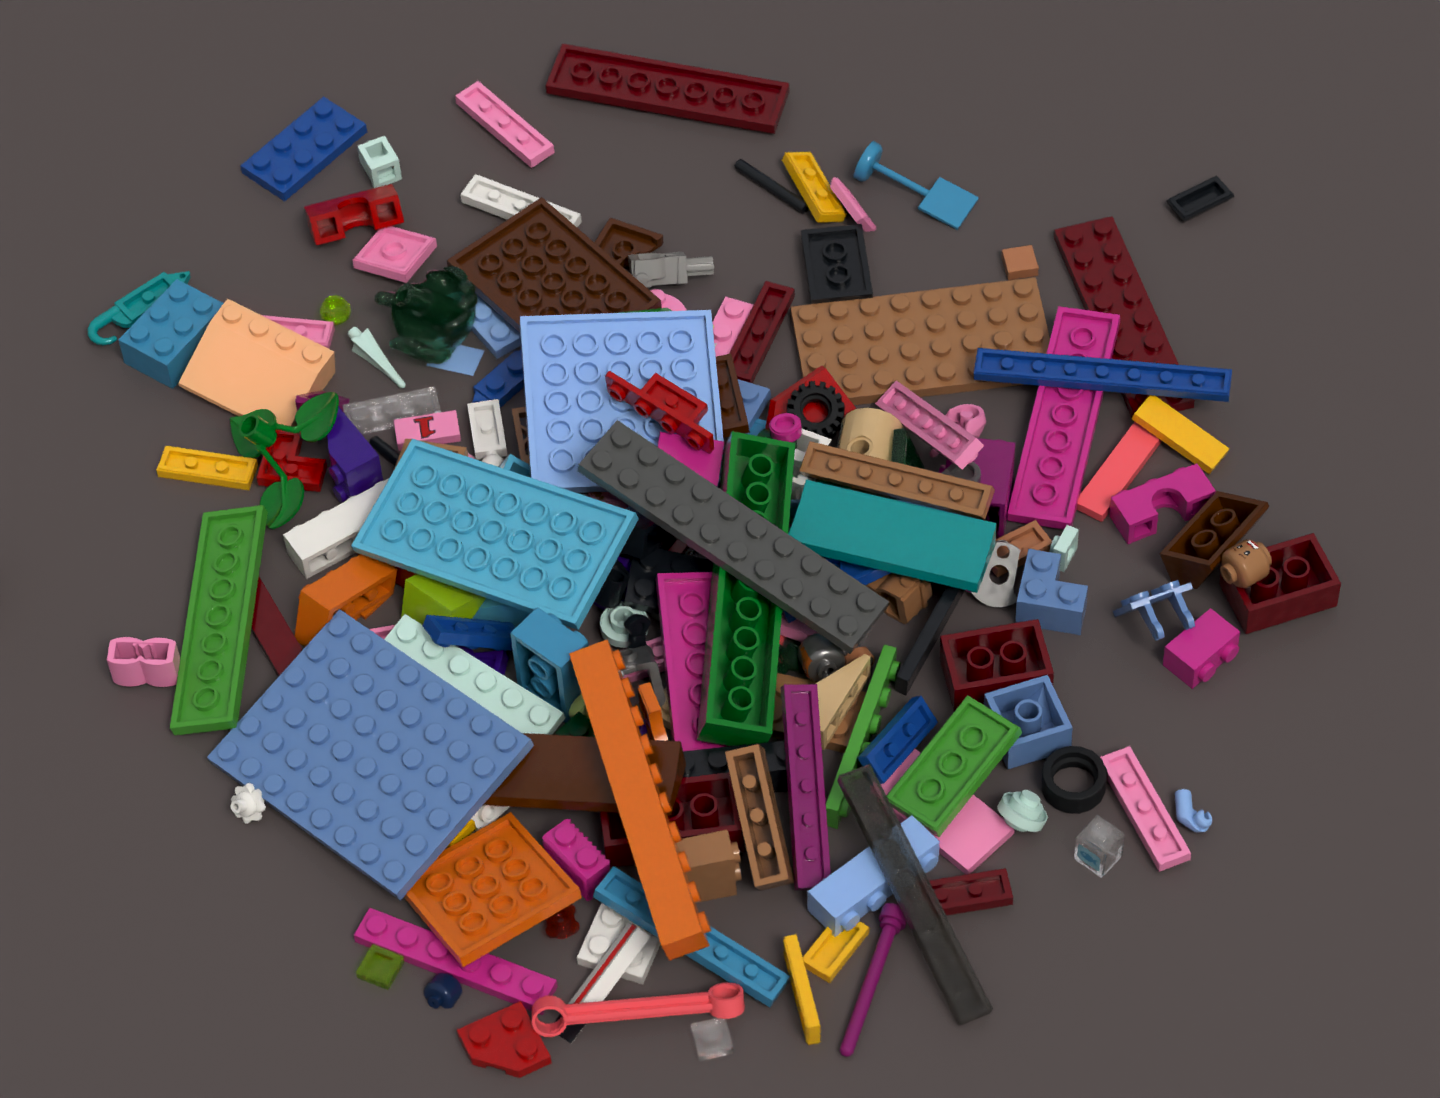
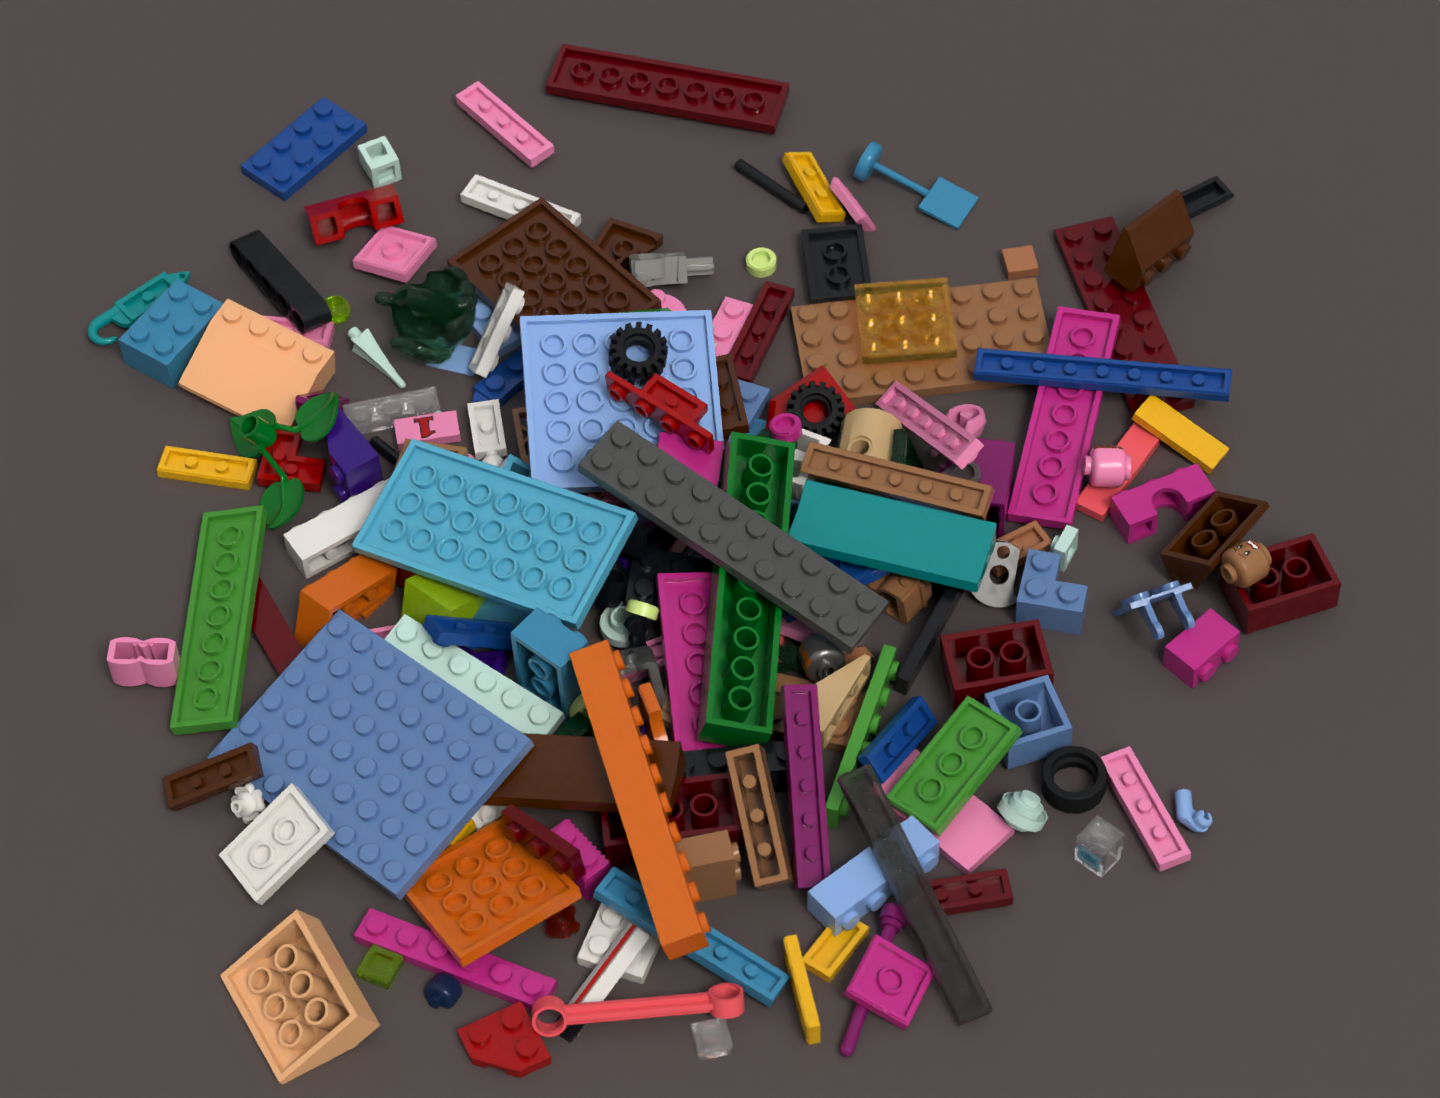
(213, 776): none -> reddish brown plate
(276, 844): none -> white plate
(280, 281): none -> black beam
(299, 997): none -> light nougat slope
(497, 330): none -> white plate
(543, 843): none -> dark red plate
(642, 337): none -> black tyre
(642, 609): none -> yellowish green tile
(761, 262): none -> yellowish green tile
(889, 982): none -> dark pink tile
(905, 321): none -> clear yellow plate
(1107, 466): none -> bright pink head
(1151, 243): none -> reddish brown slope

